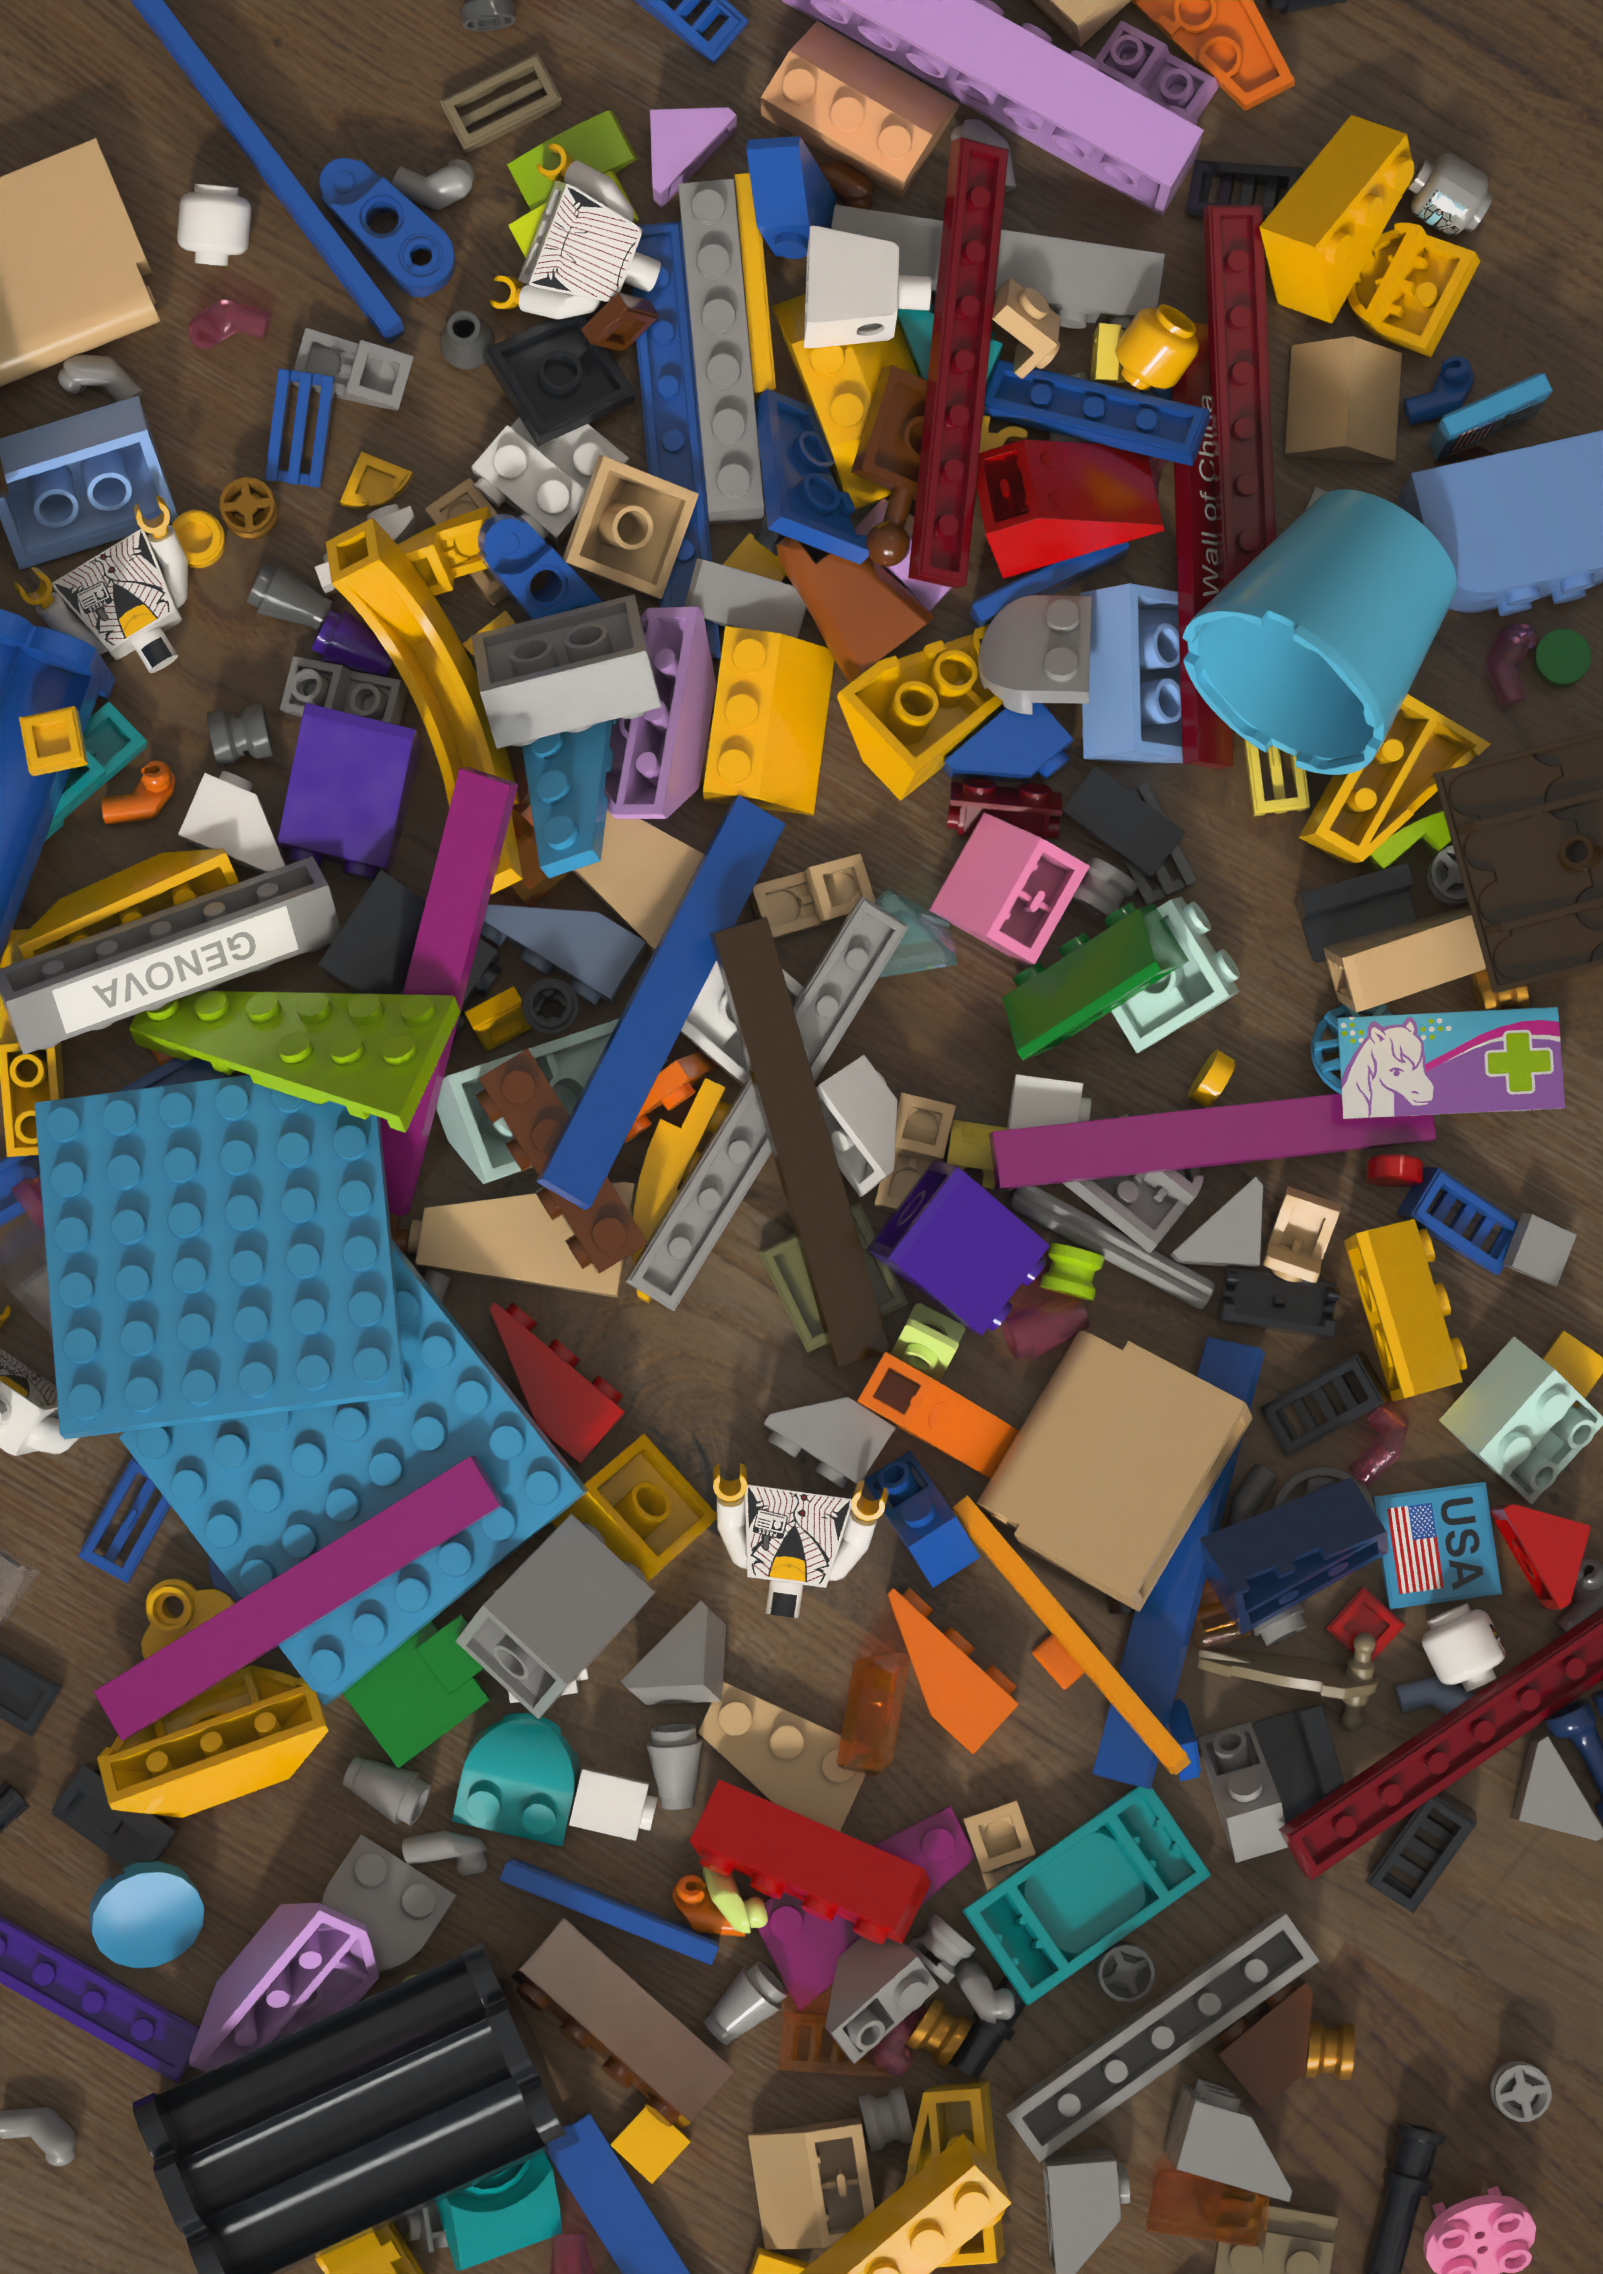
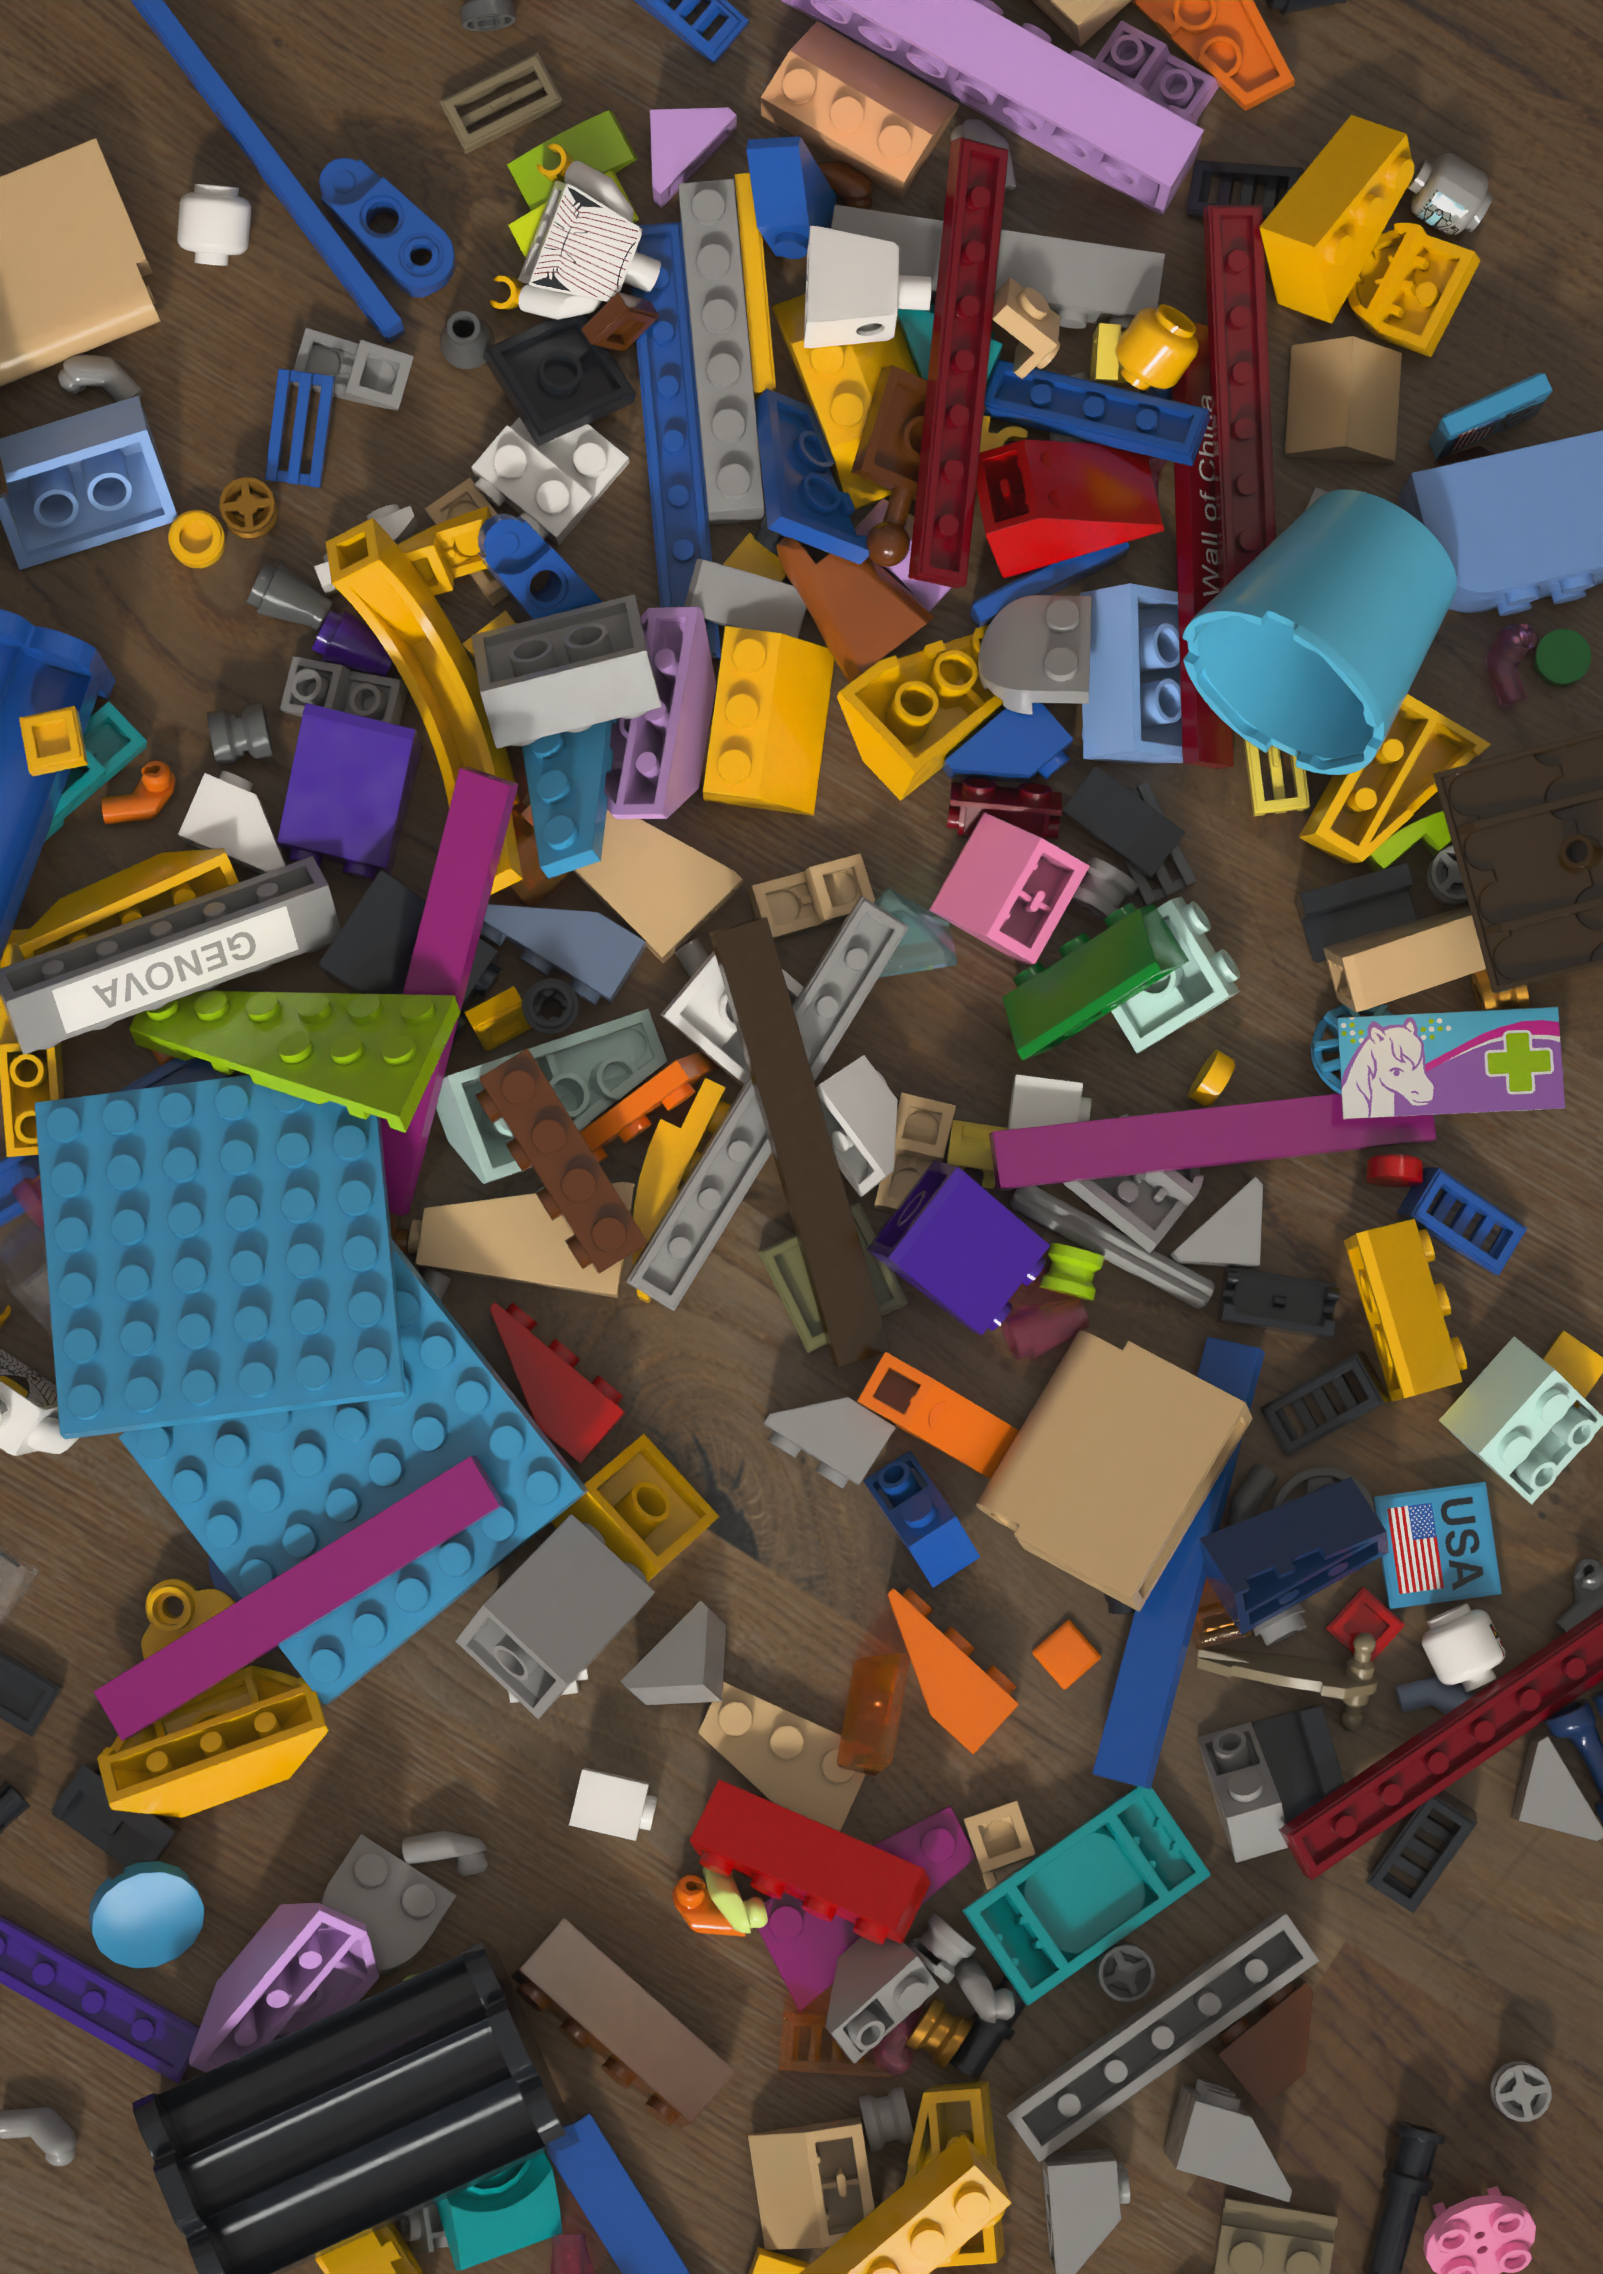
(122, 595): white torso -> none
(148, 1534): blue tile -> none
(226, 319): clear pink arm -> none
(374, 483): yellow tile -> none
(388, 1789): light grey cone -> none
(419, 1691): green piece -> none
(439, 188): light grey arm -> none
(519, 1780): teal slope -> none
(610, 1910): blue tile -> none
(630, 527): tan slope -> none
(650, 2144): yellow tile -> none
(660, 1004): blue tile -> none
(675, 1763): light grey cone -> none
(746, 2003): light grey cone -> none
(793, 1535): torso -> none
(925, 1347): yellowish green bracket -> none
(1071, 1636): light orange tile -> none
(1182, 1731): blue tile -> none
(1207, 2210): clear orange slope -> none
(1300, 1236): tan bracket -> none
(1330, 2050): pearl gold wheel -> none
(1386, 1448): clear pink arm -> none
(1447, 394): blue arm -> none
(1539, 1249): light grey tile -> none
(1545, 1549): red slope -> none

